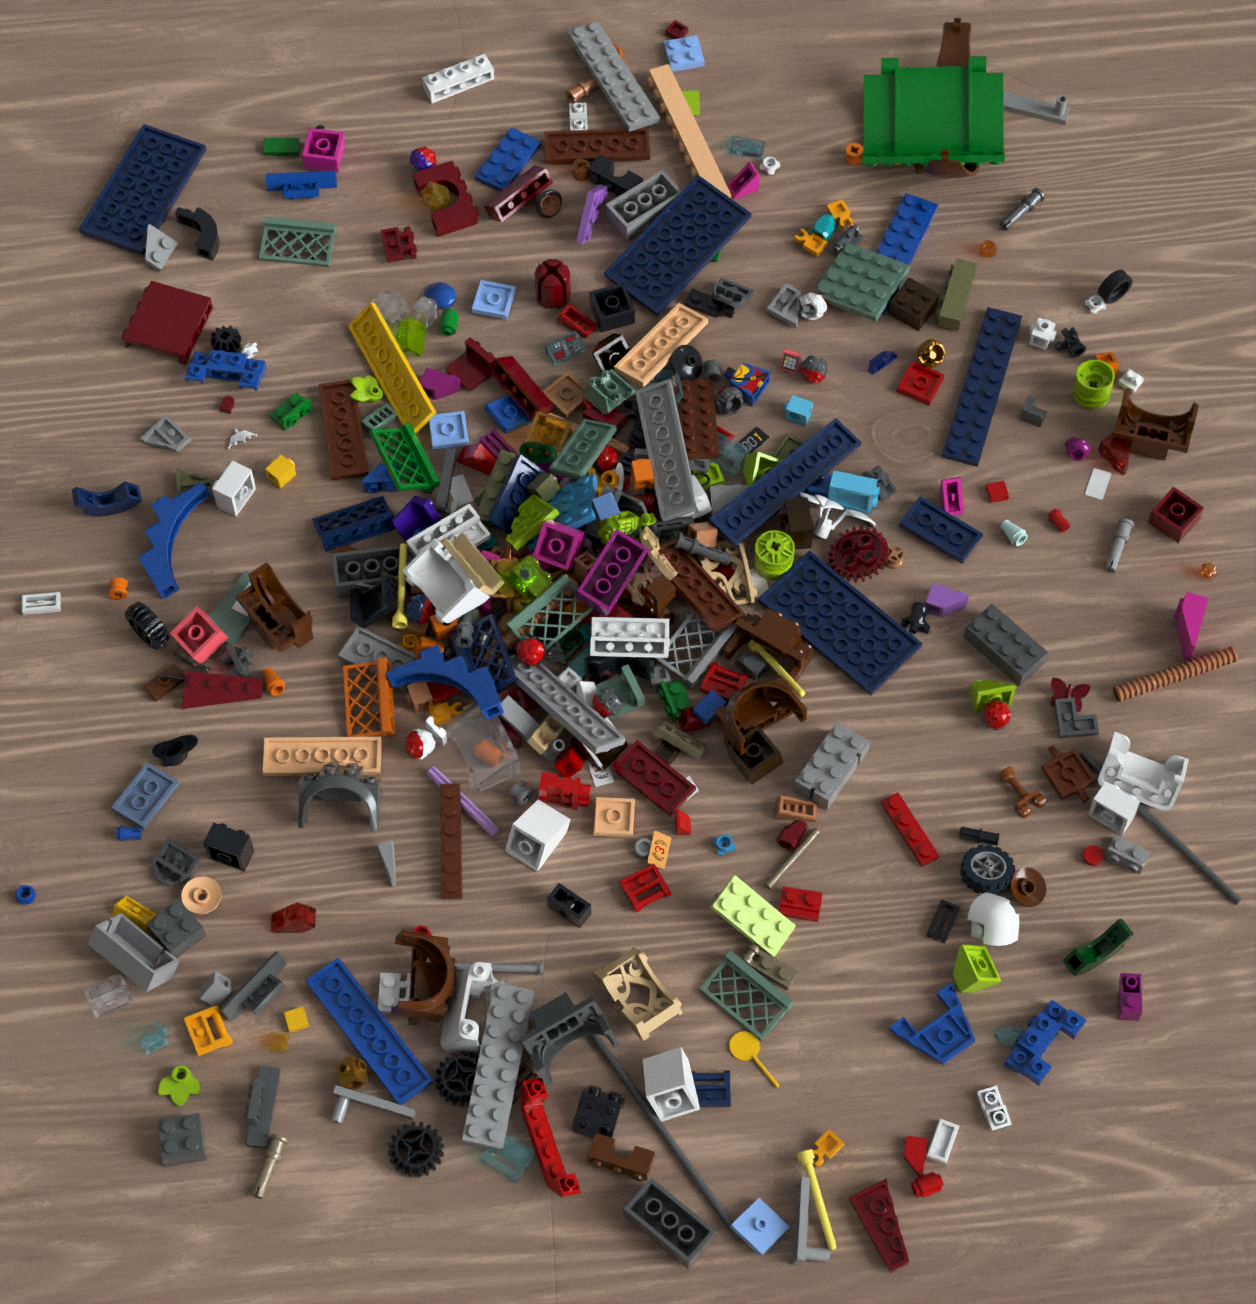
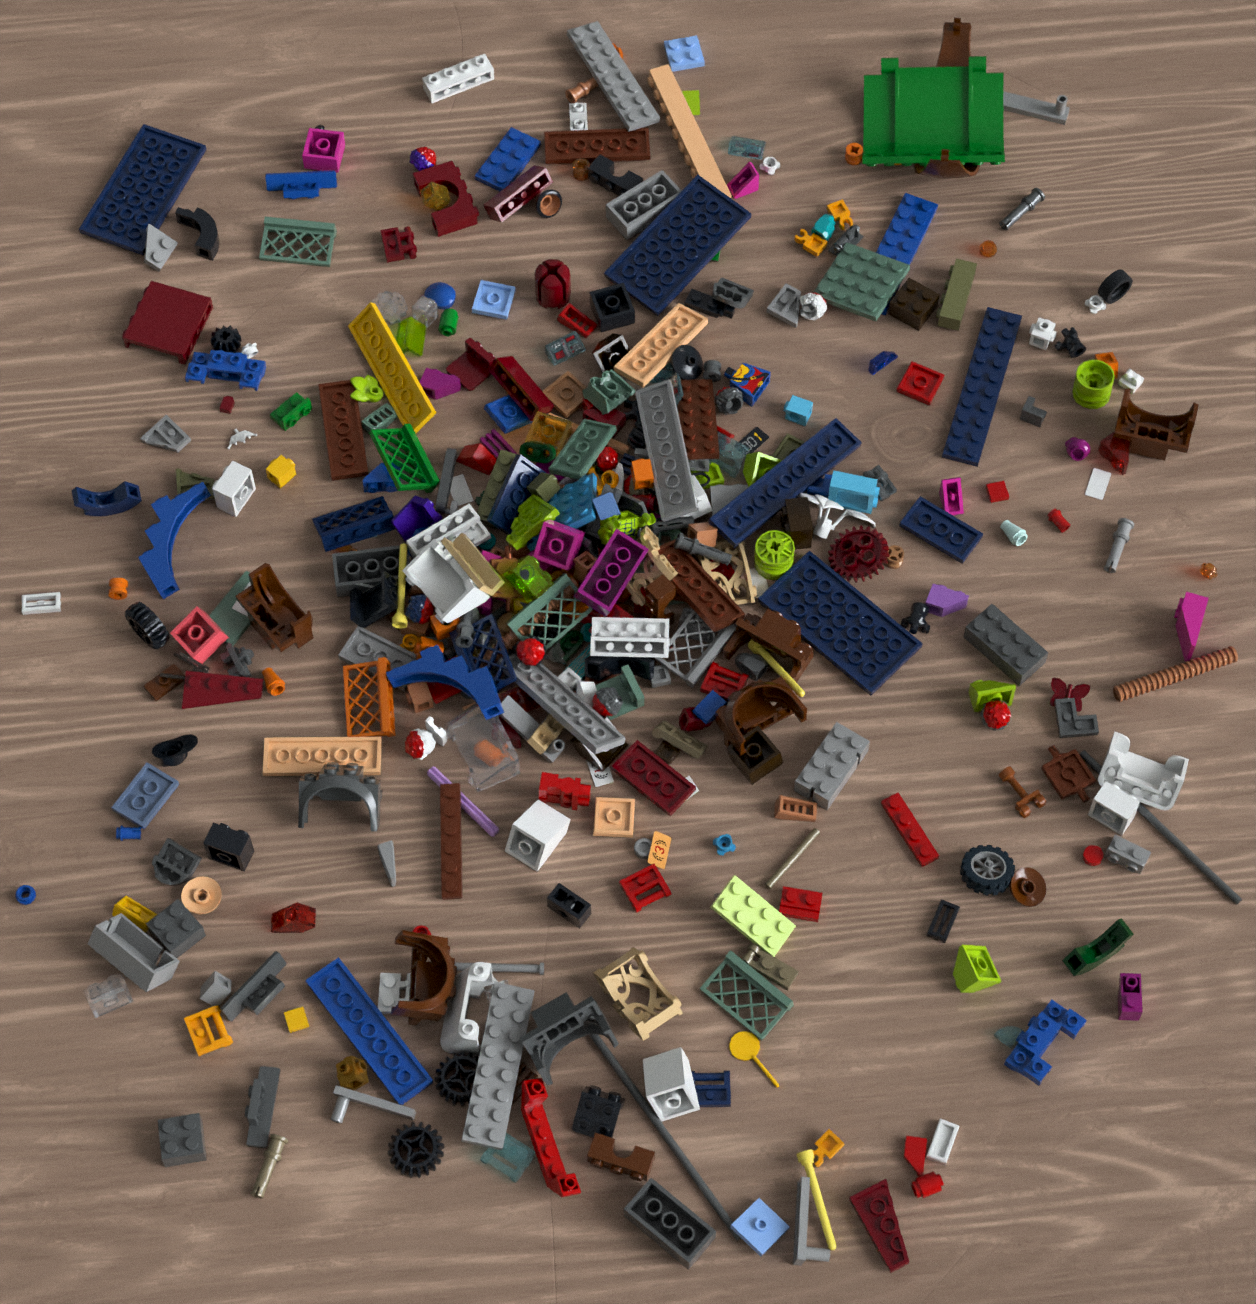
(155, 1040): clear light blue bracket -> none
(179, 1088): lime plate -> none
(278, 1047): clear yellow plate -> none
(281, 146): green tile -> none
(442, 713): light orange plate -> none
(448, 430): light blue plate -> none
(521, 792): light grey wheel -> none
(569, 762): red panel -> none
(591, 212): medium lavender plate -> none
(674, 697): green bracket -> none
(676, 30): dark red tile -> none
(682, 823): red slope -> none
(790, 361): slope -> none
(791, 835): dark red rock -> none
(813, 369): piece -> none
(930, 353): pearl gold piece -> none
(944, 1036): blue wing -> none
(979, 836): black axle -> none
(993, 920): white brick -> none
(993, 1108): white slope -> none
(1175, 514): dark red brick -> none

